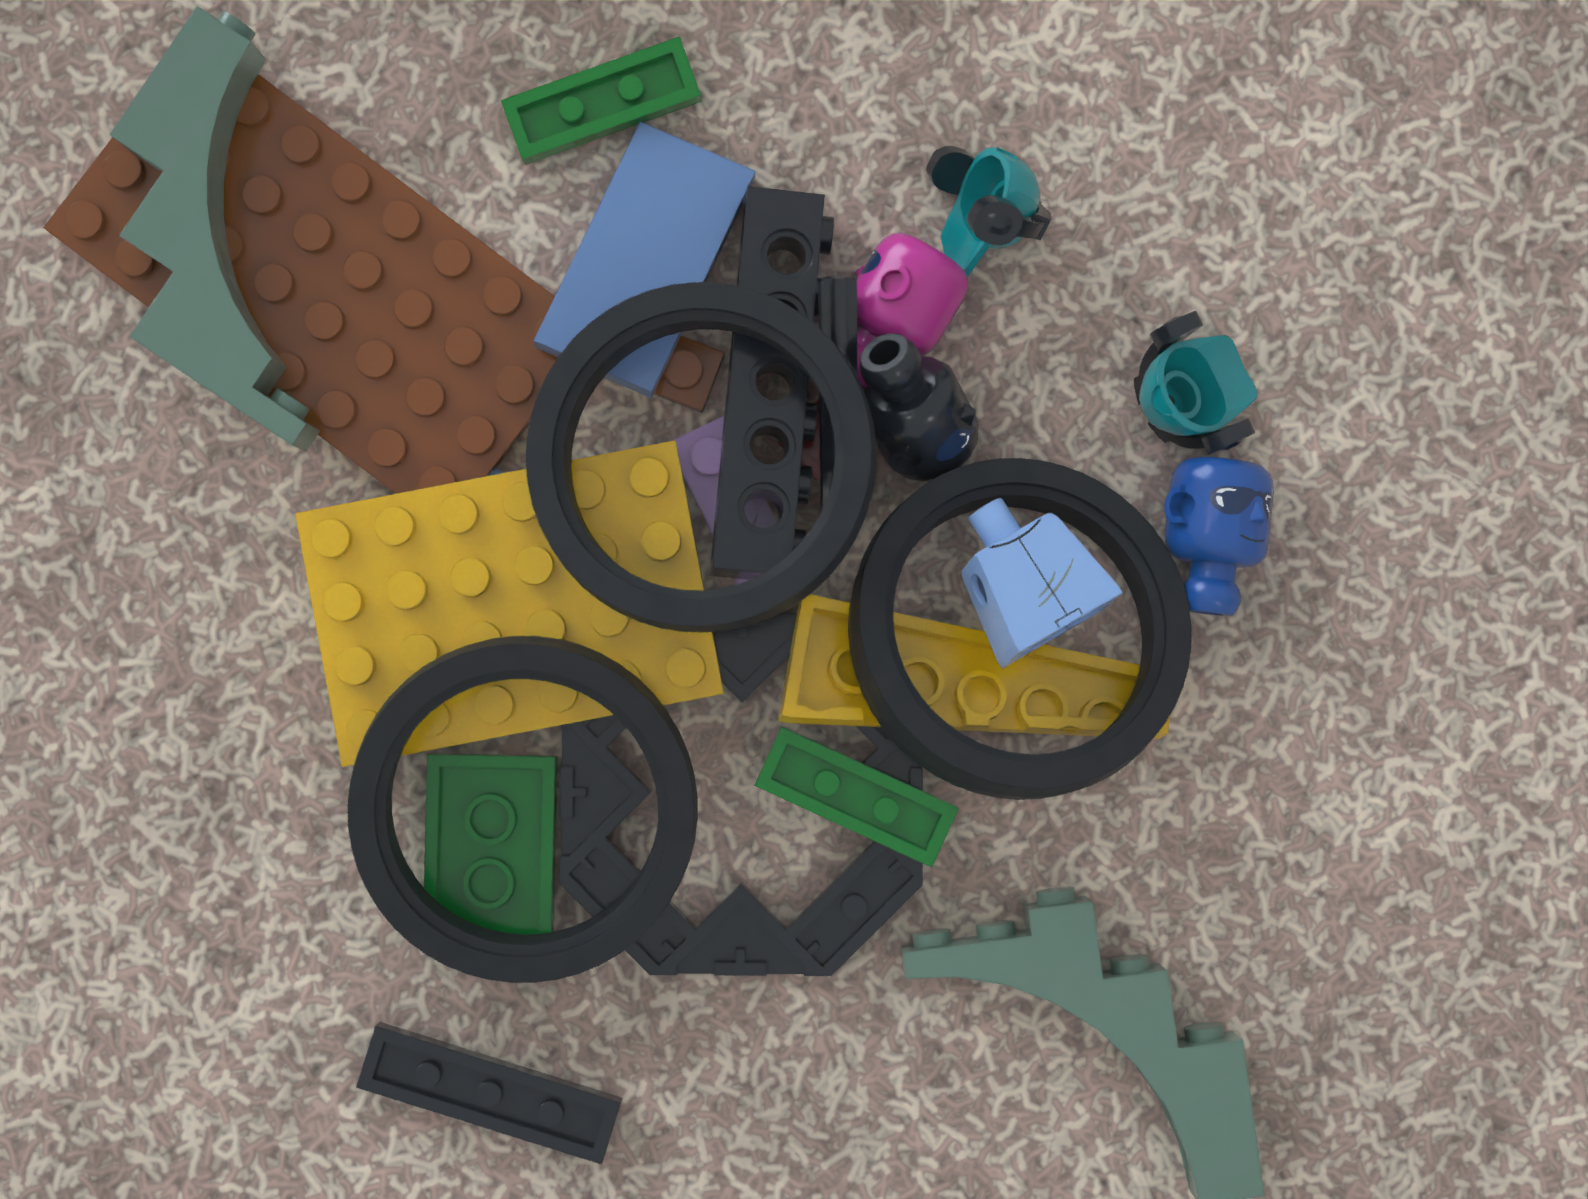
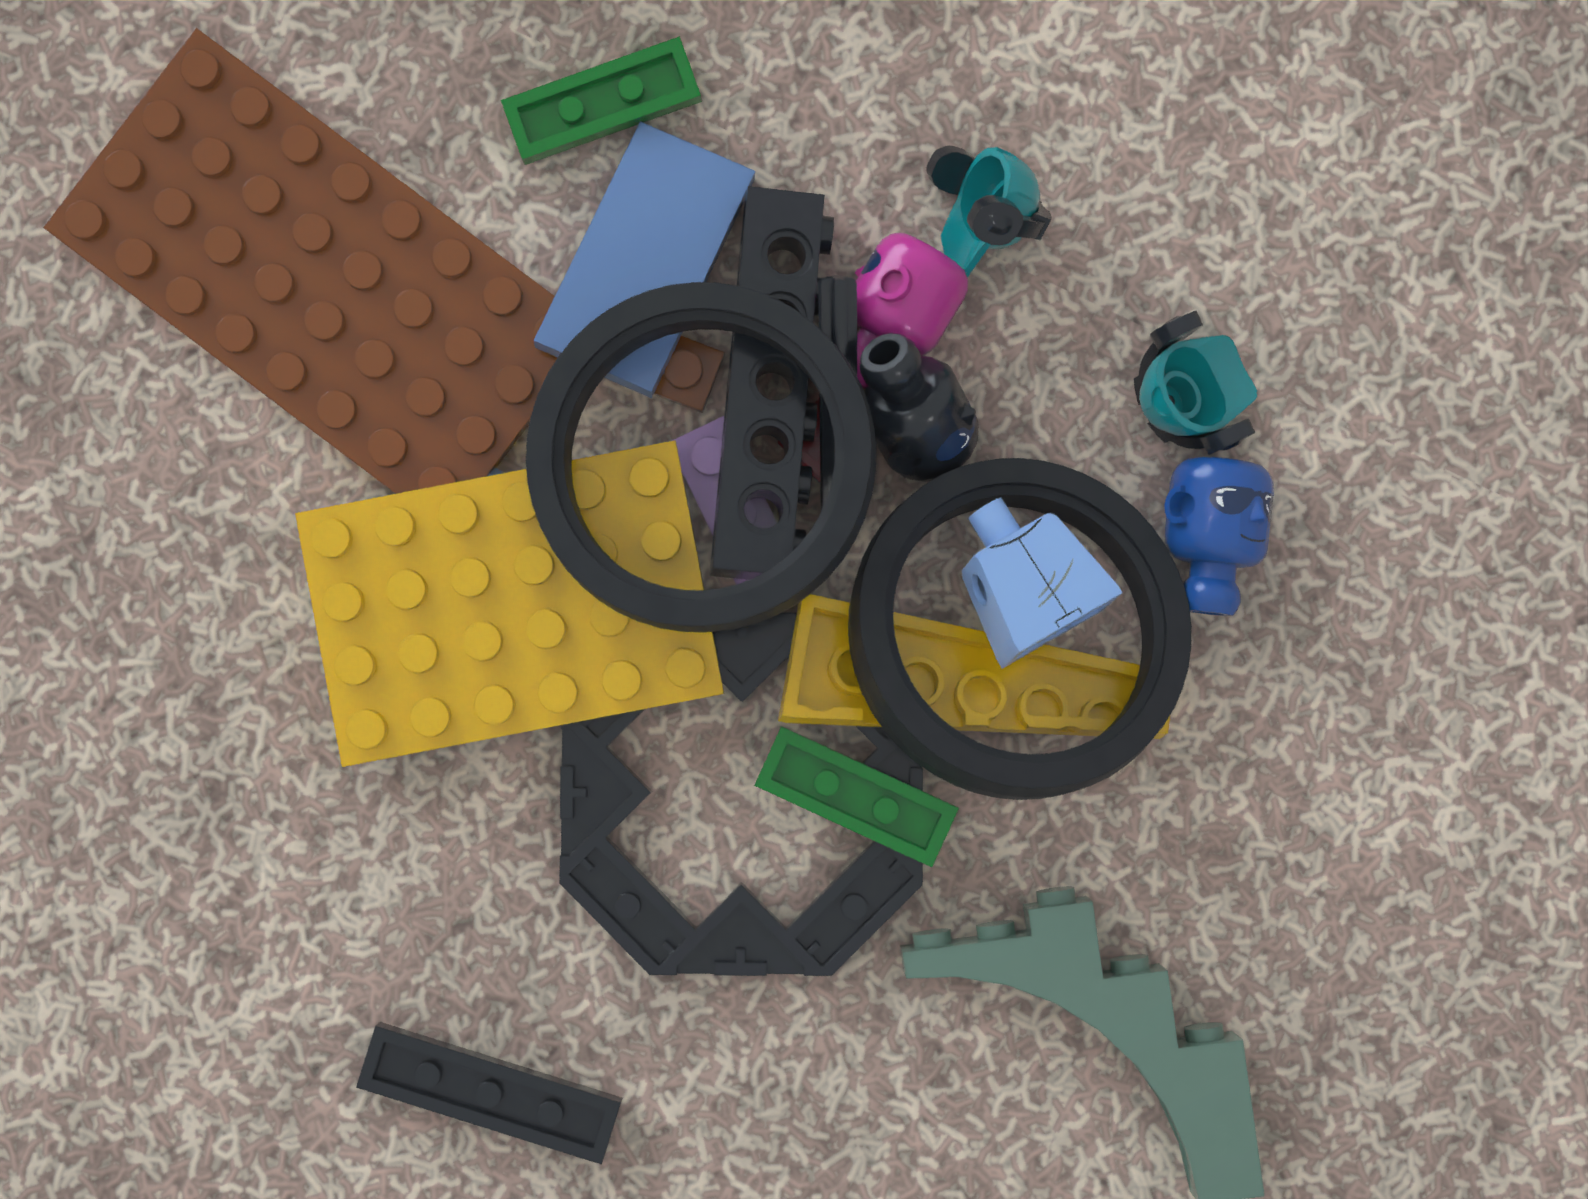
(184, 130): sand green arch -> none
(487, 951): black tyre -> none
(492, 838): green plate -> none

